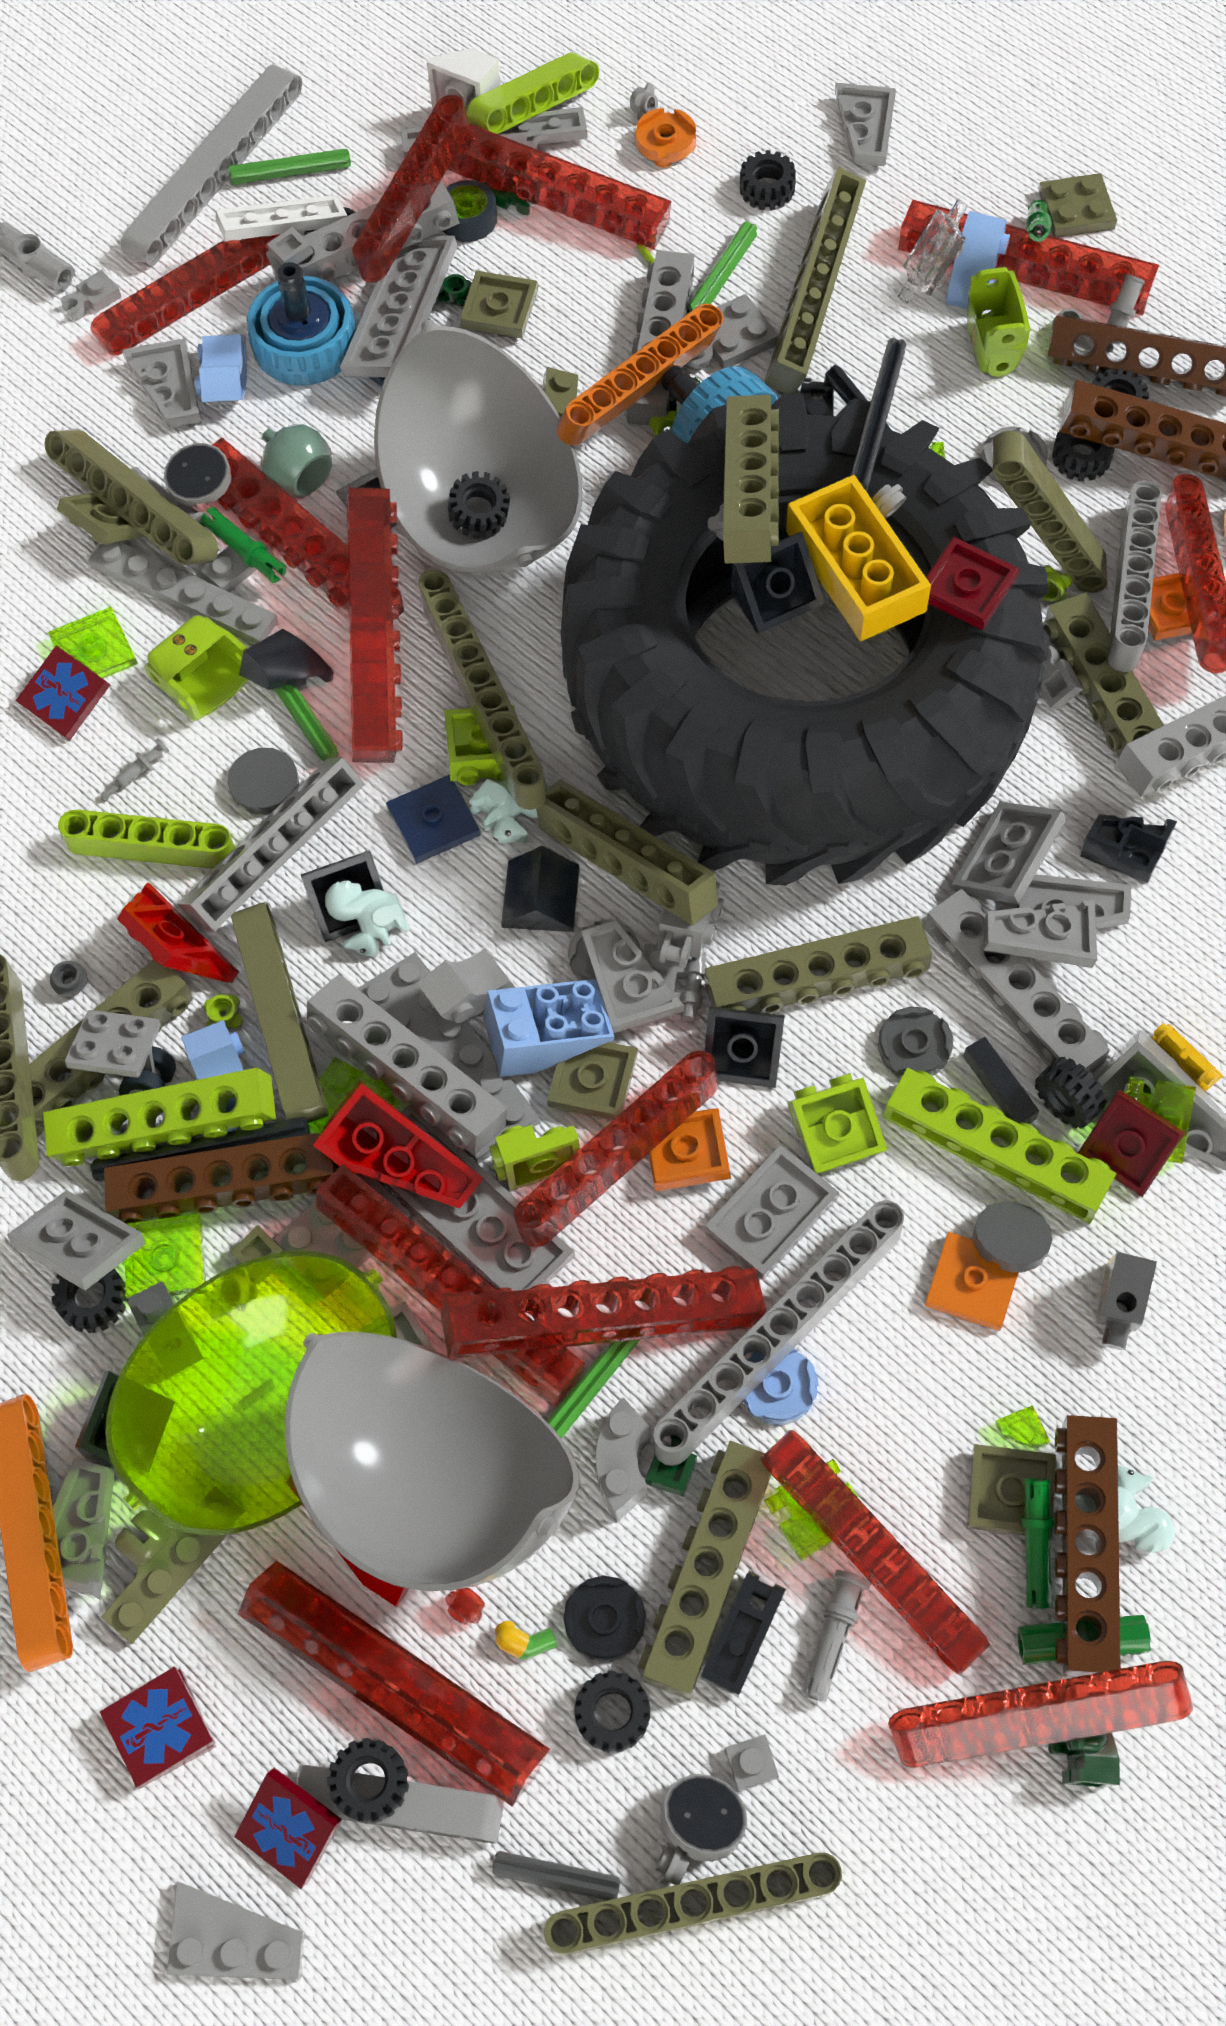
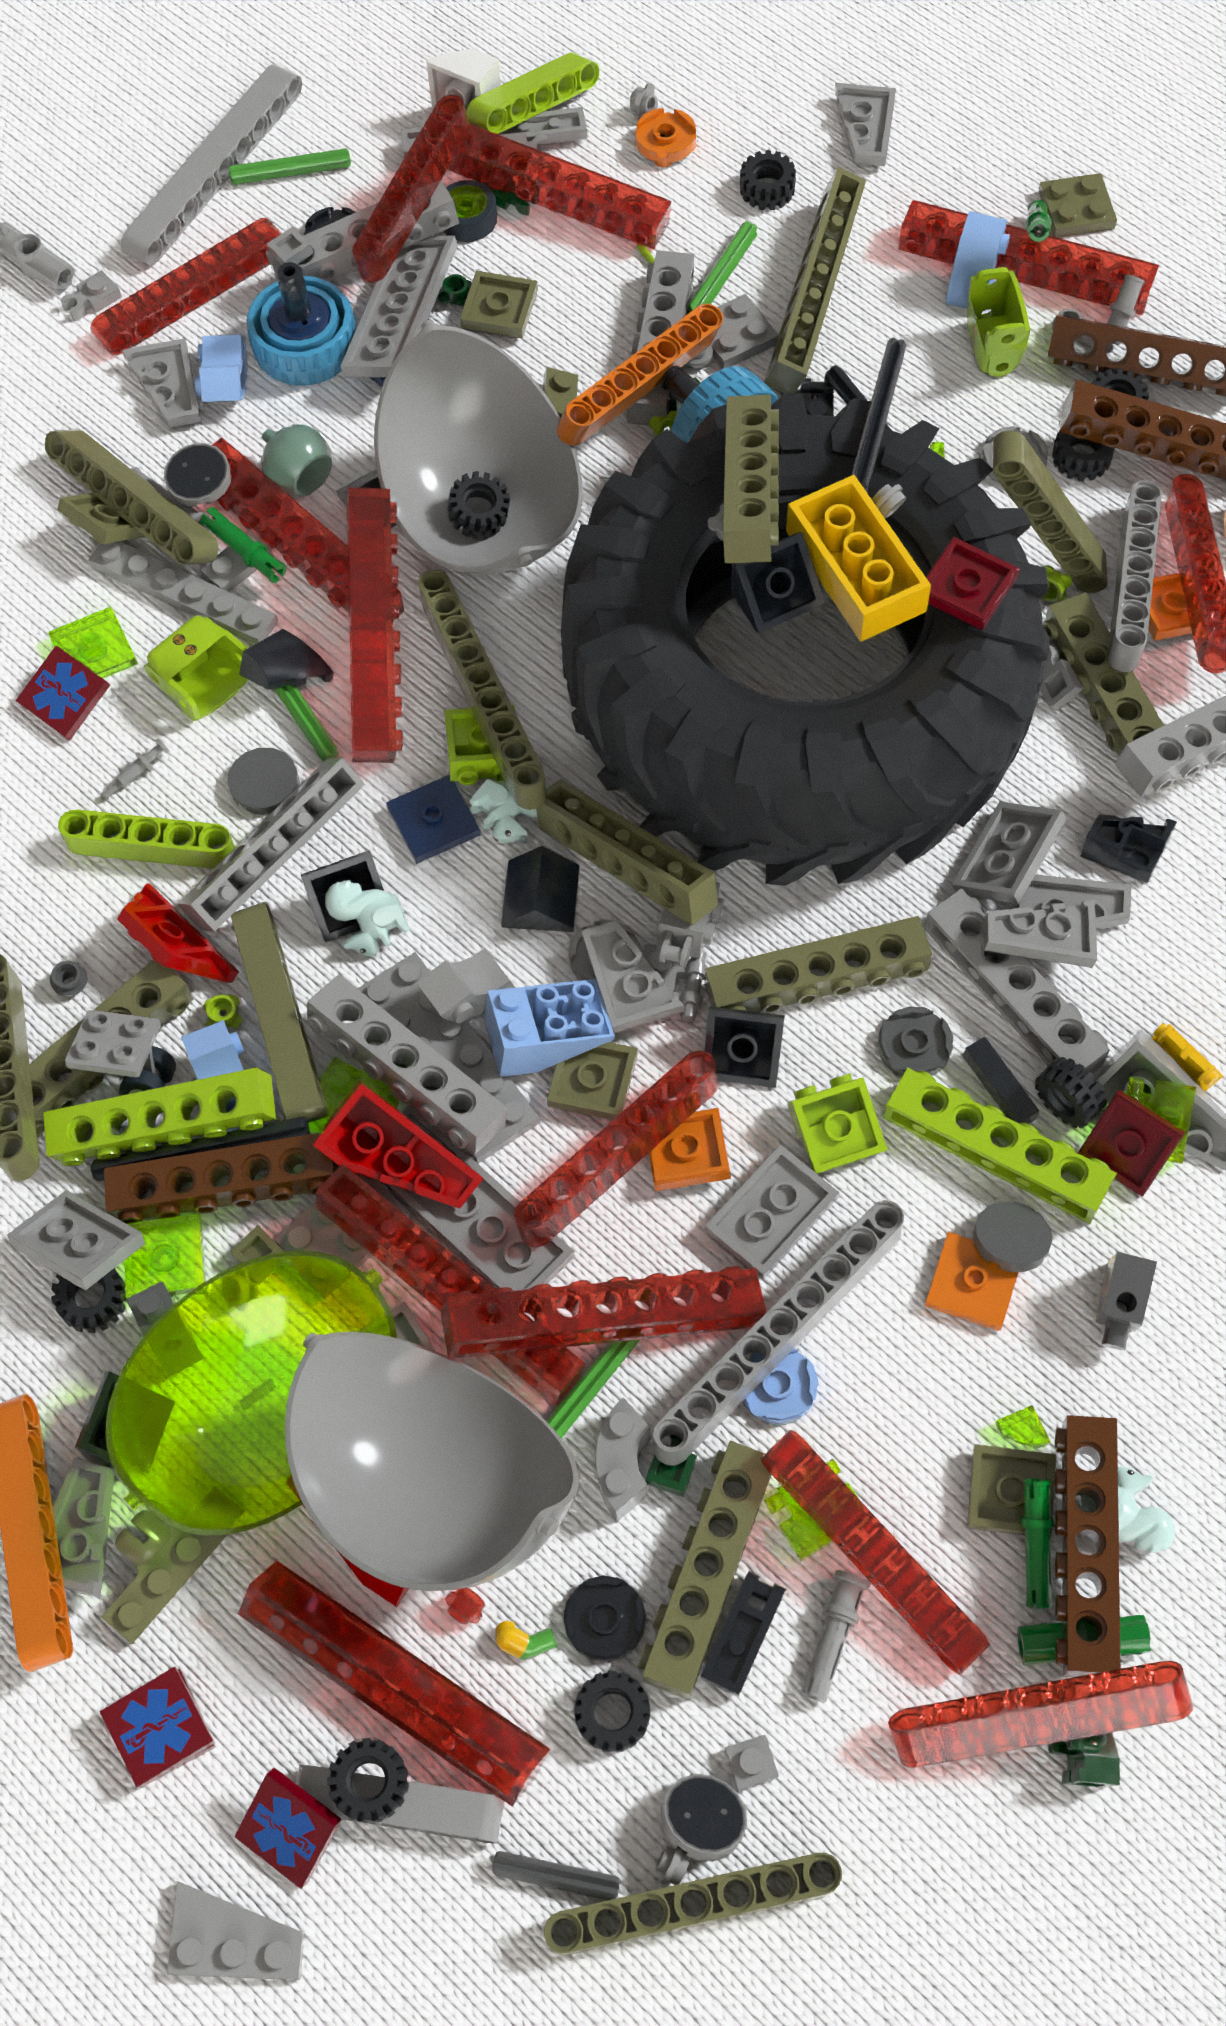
(278, 217): white plate -> none
(526, 1159): lime plate -> none
(934, 252): clear plate -> none

